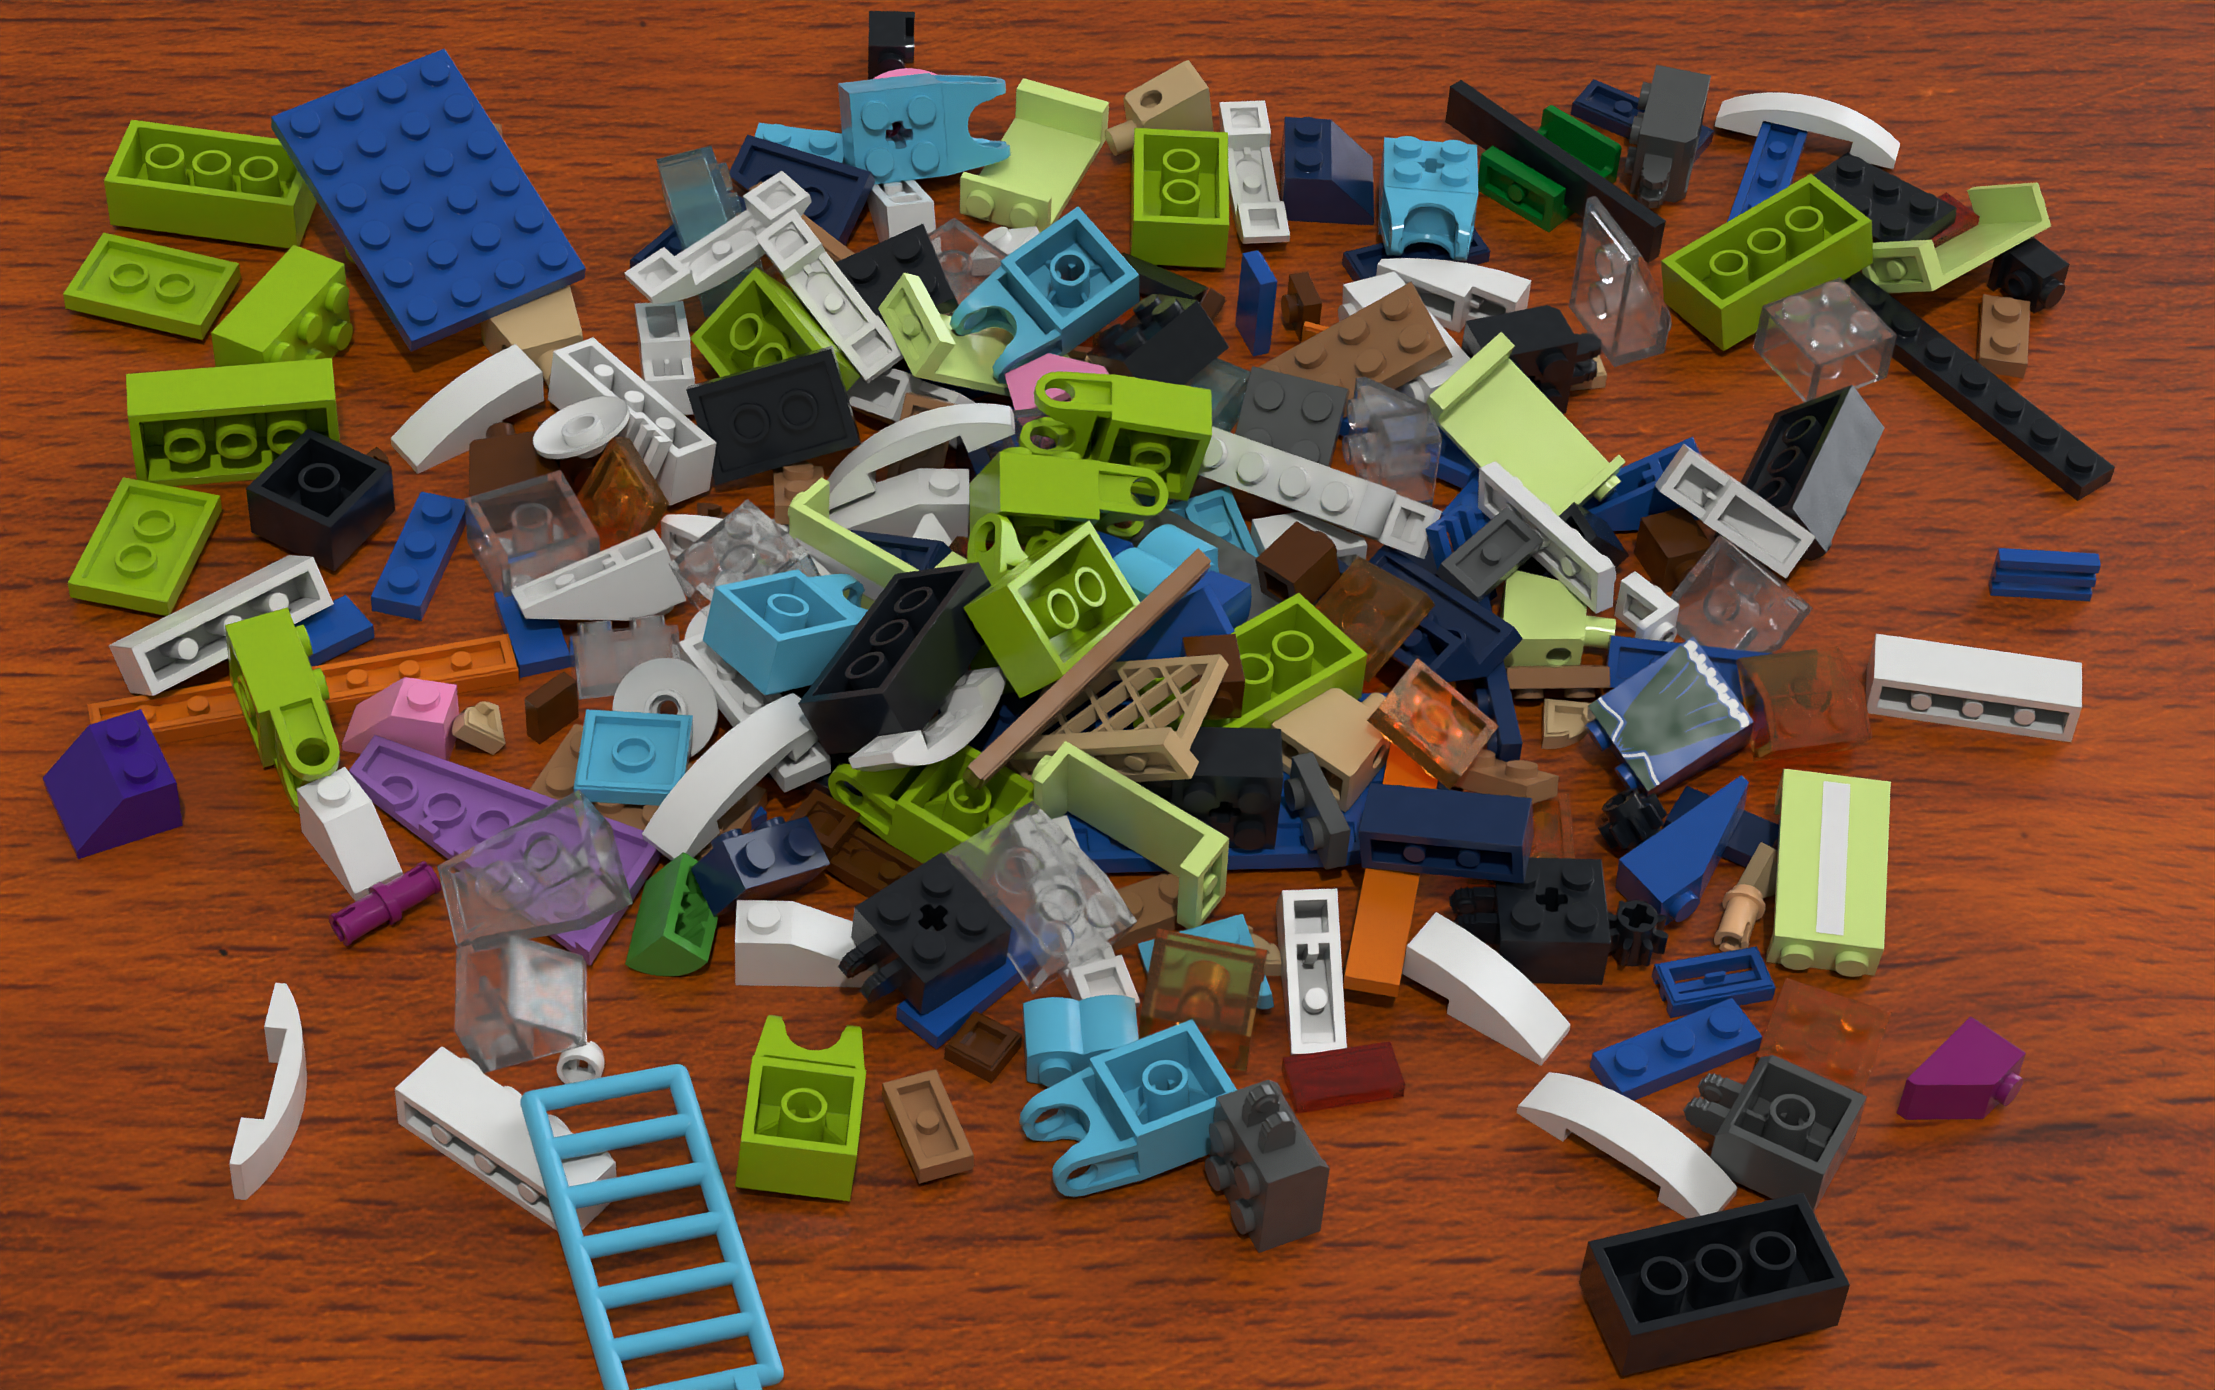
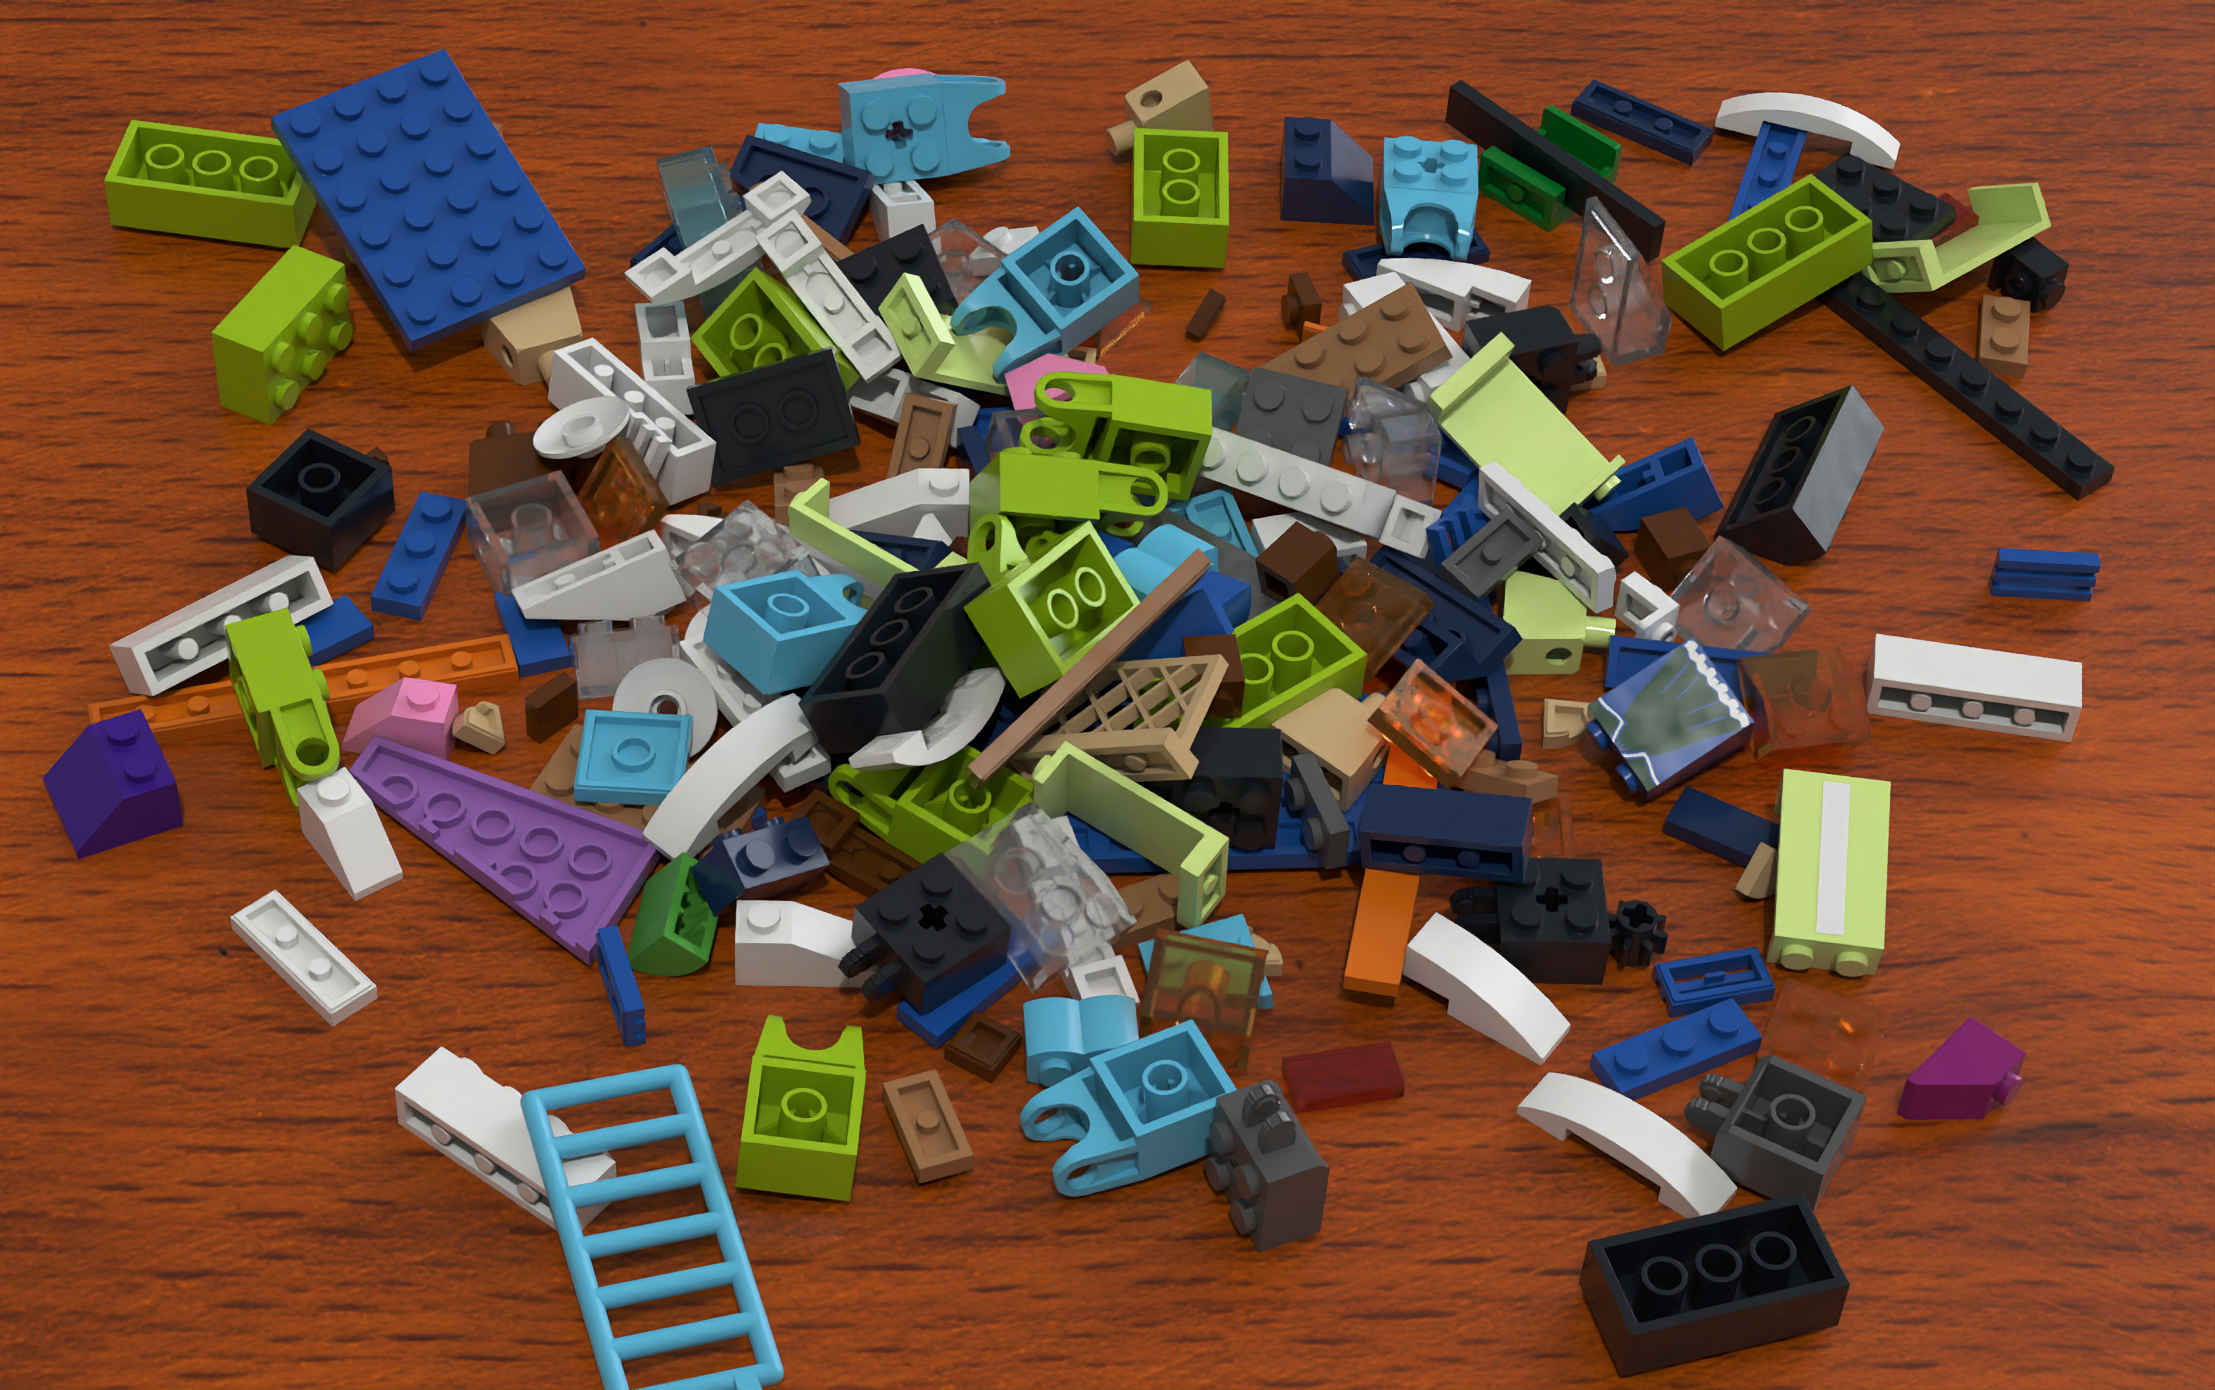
(145, 546): lime plate -> none
(152, 286): lime plate -> none
(225, 418): lime brick -> none
(264, 1142): white slope -> none
(304, 957): none -> white tile
(385, 903): magenta pin -> none
(468, 407): white slope -> none
(519, 1001): clear slope -> none
(537, 876): clear slope -> none
(568, 1064): white hinge -> none
(620, 986): none -> blue tile
(890, 41): black brick -> none
(975, 423): white slope -> none
(1050, 151): yellowish green panel -> none
(1161, 281): black tile -> none
(1162, 342): black hinge -> none
(1252, 181): white slope -> none
(1256, 303): blue tile -> none
(1311, 969): white slope -> none
(1577, 680): medium nougat plate -> none
(1631, 819): black gear -> none
(1666, 135): dark grey hinge -> none
(1681, 858): blue slope -> none
(1734, 511): white slope -> none
(1742, 908): light nougat pin -> none
(1824, 340): clear brick -> none

